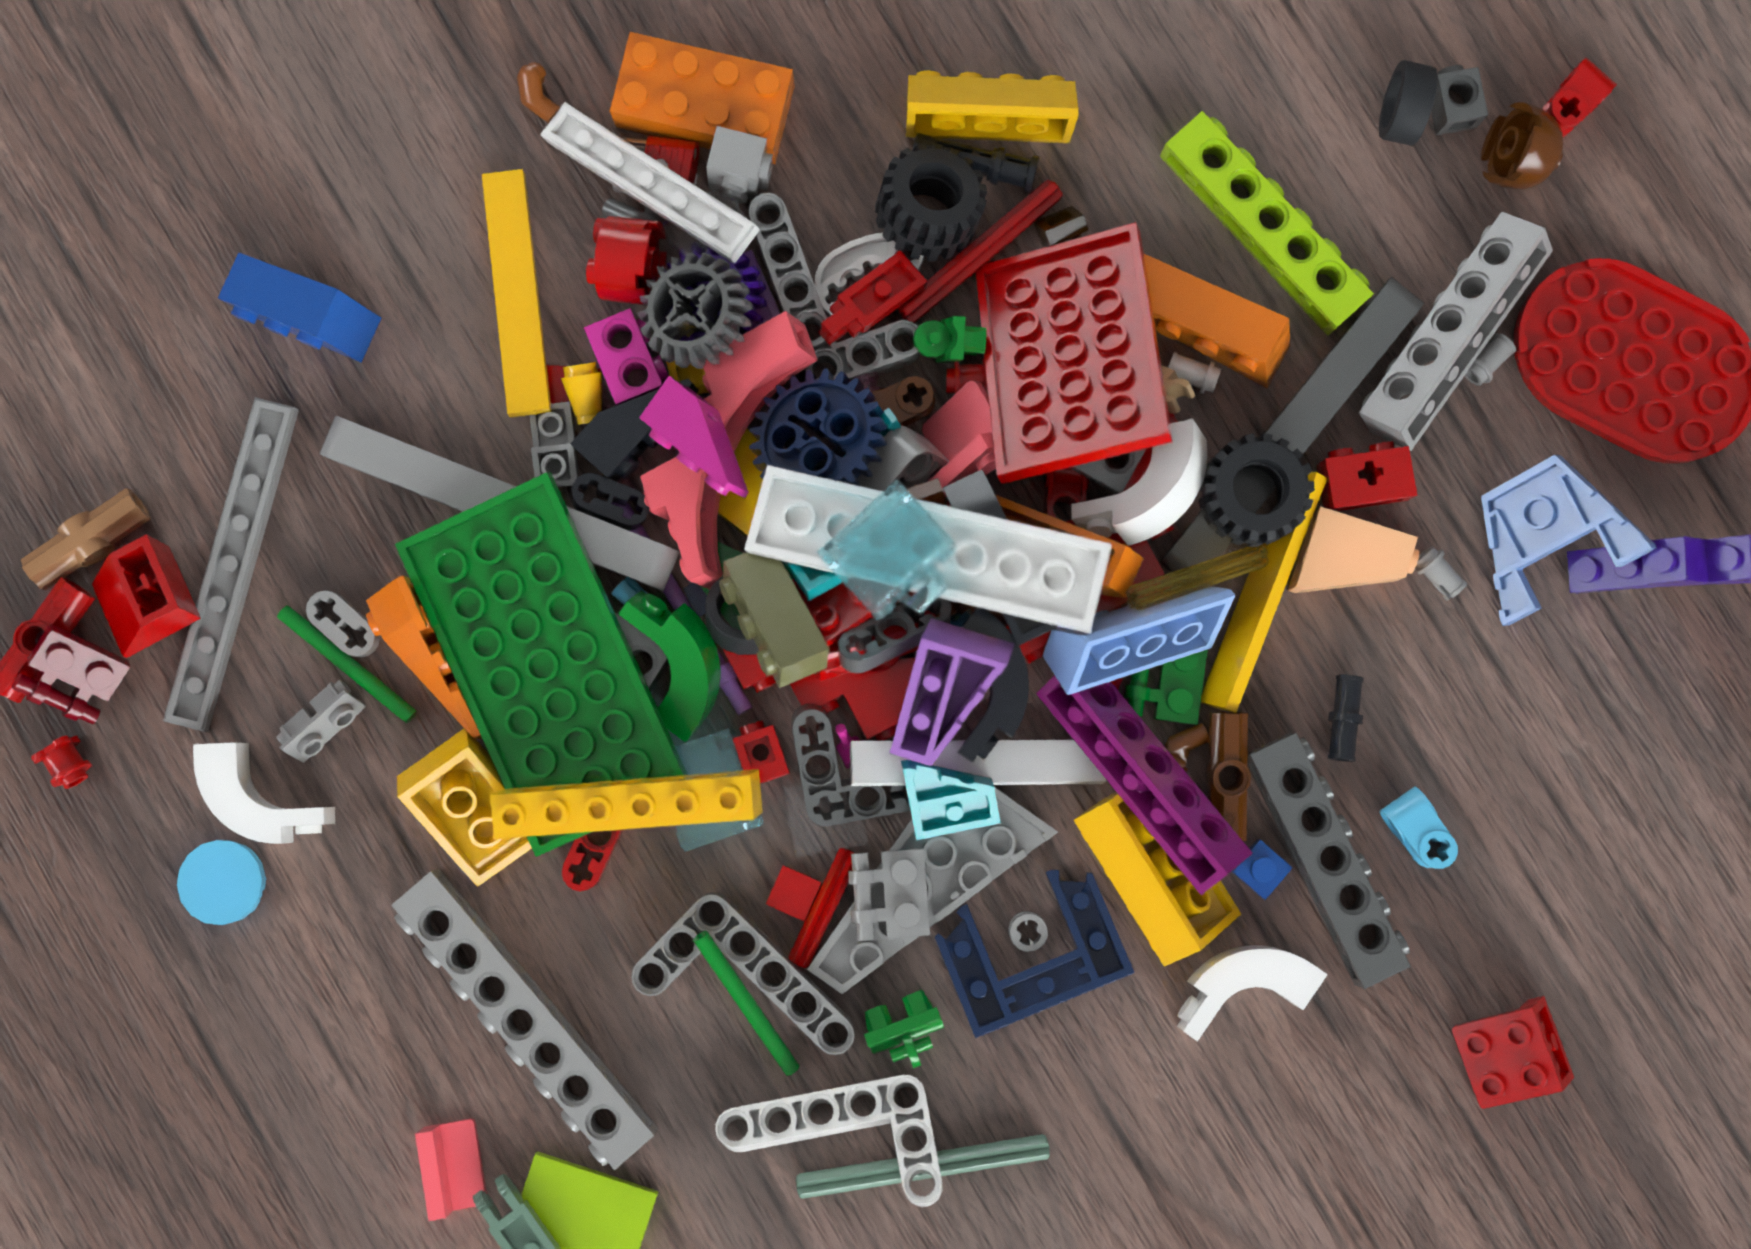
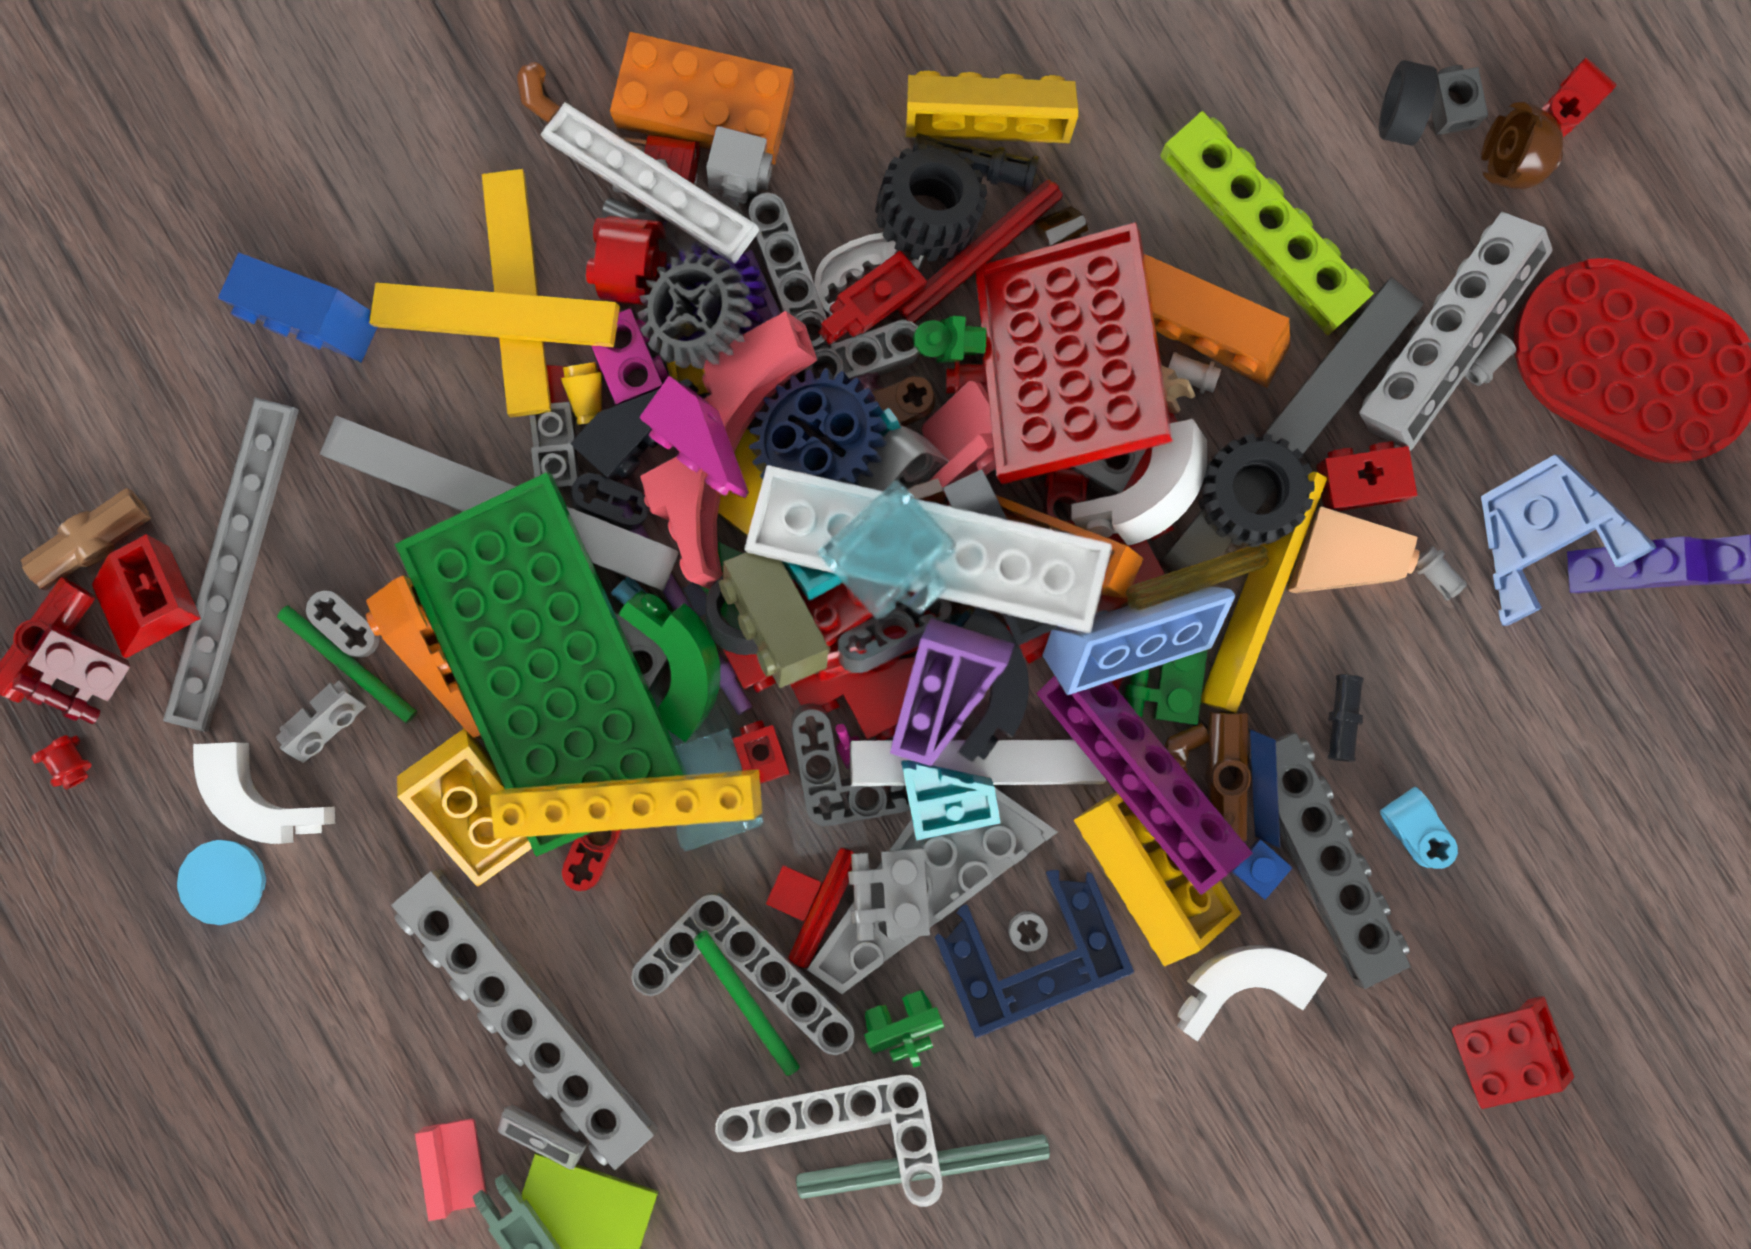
(495, 314): none -> yellow tile
(541, 1136): none -> light grey slope
(1265, 788): none -> dark blue sticker

